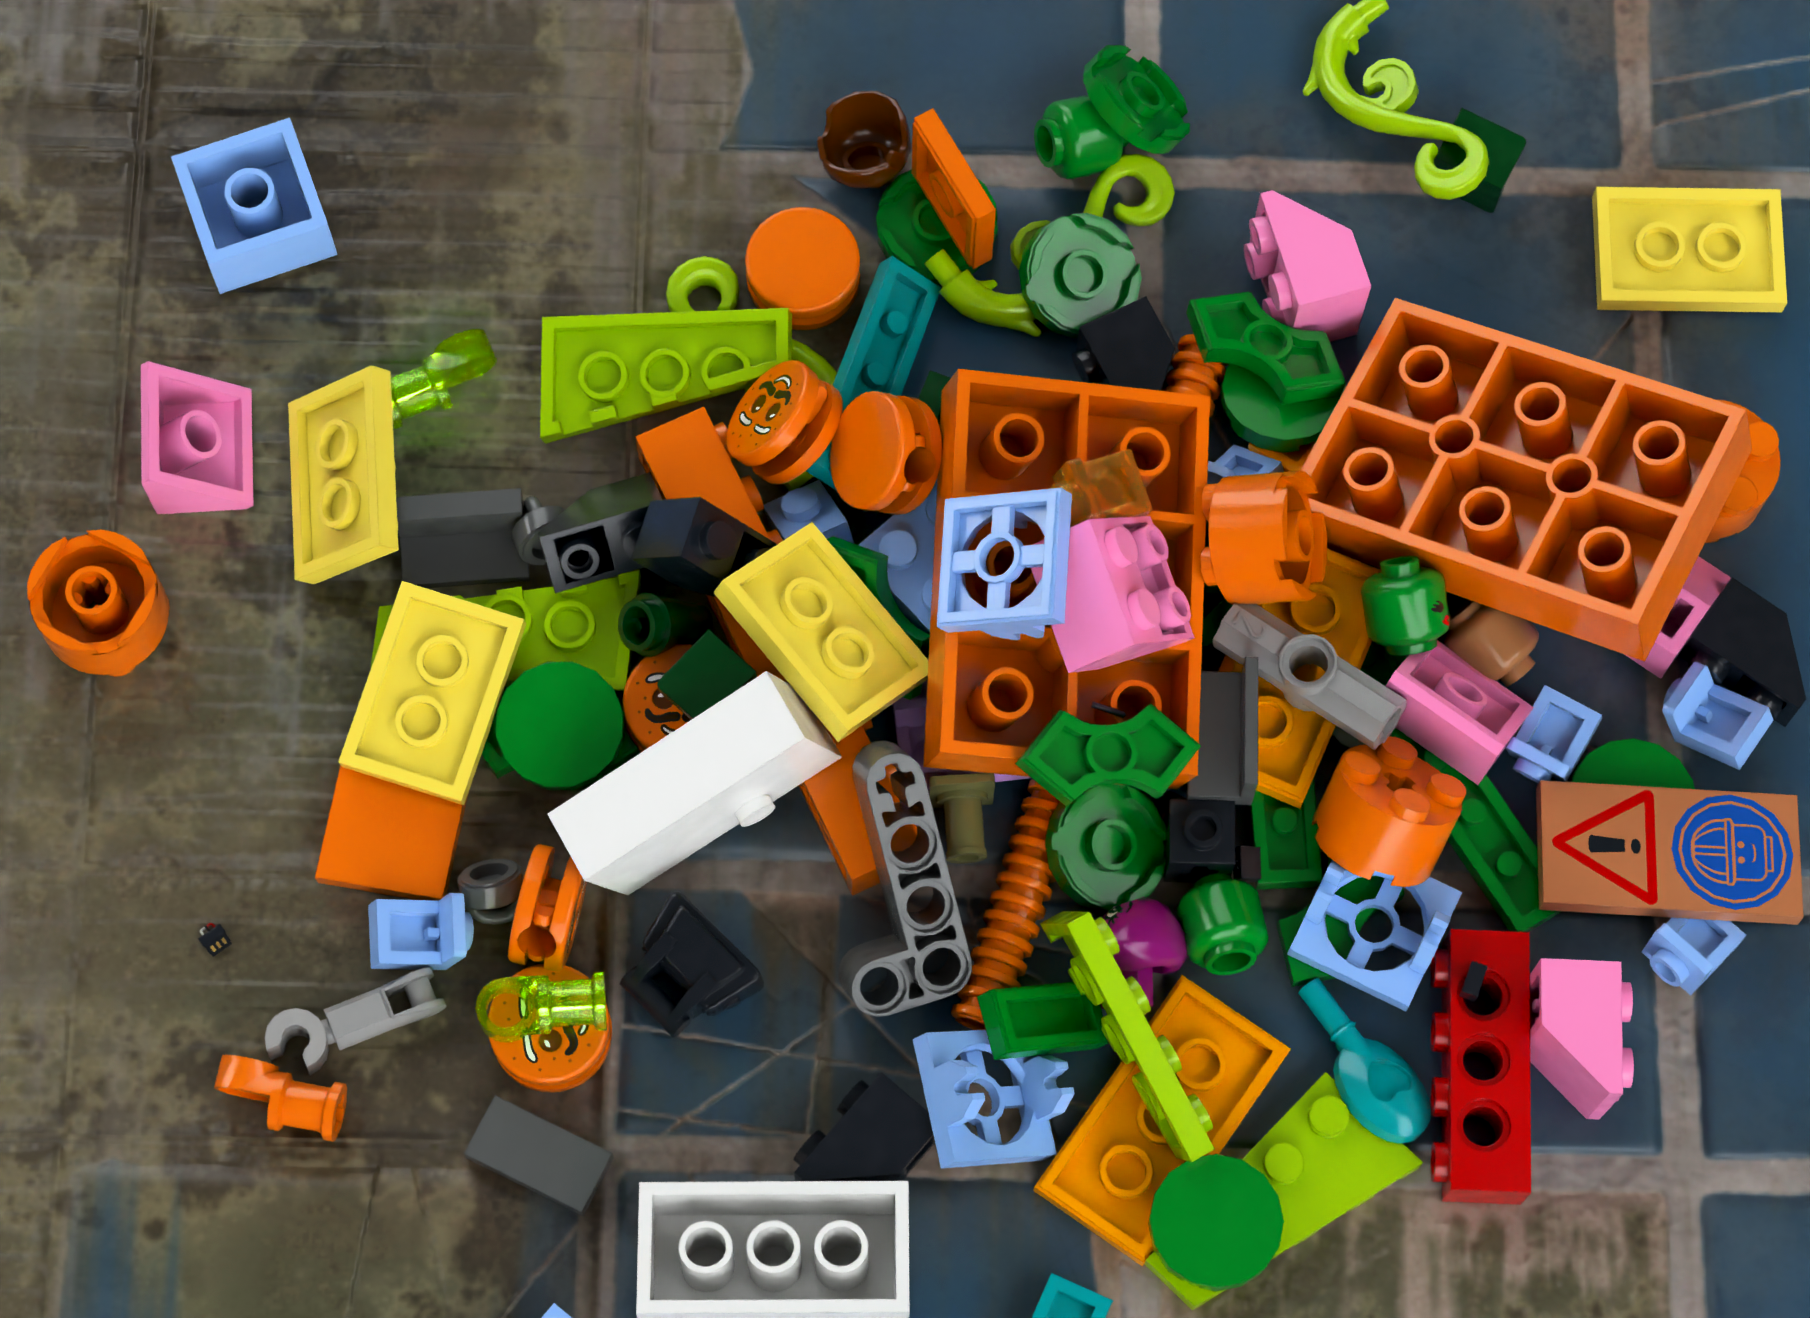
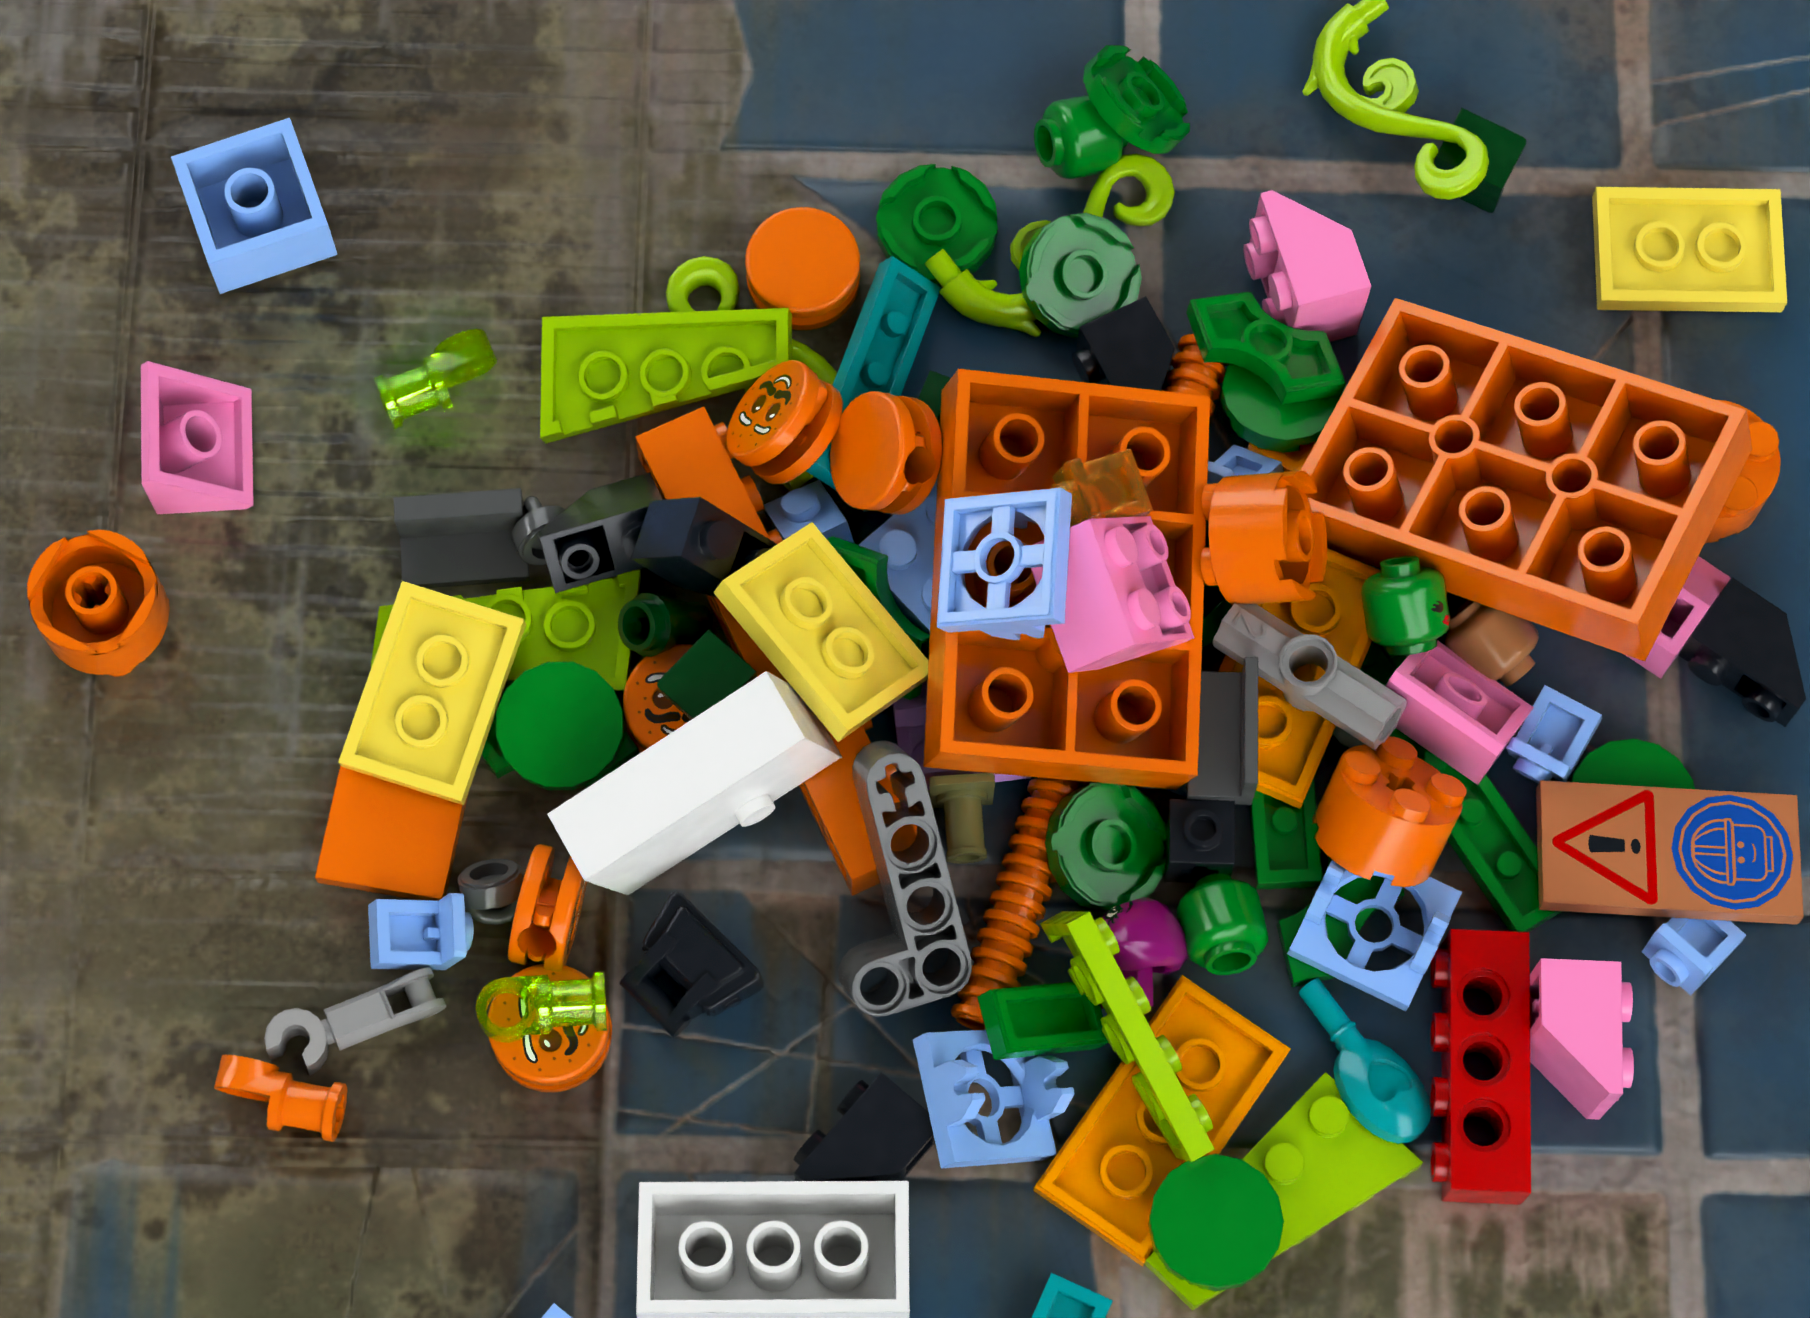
(215, 939): black piece -> none
(343, 475): light yellow plate -> none
(539, 1155): dark grey tile -> none
(864, 140): reddish brown hair -> none
(952, 189): orange tile -> none
(1082, 755): green tile -> none
(1107, 709): black piece -> none
(1247, 864): black piece -> none
(1473, 981): black piece -> none
(1714, 718): light blue bracket -> none

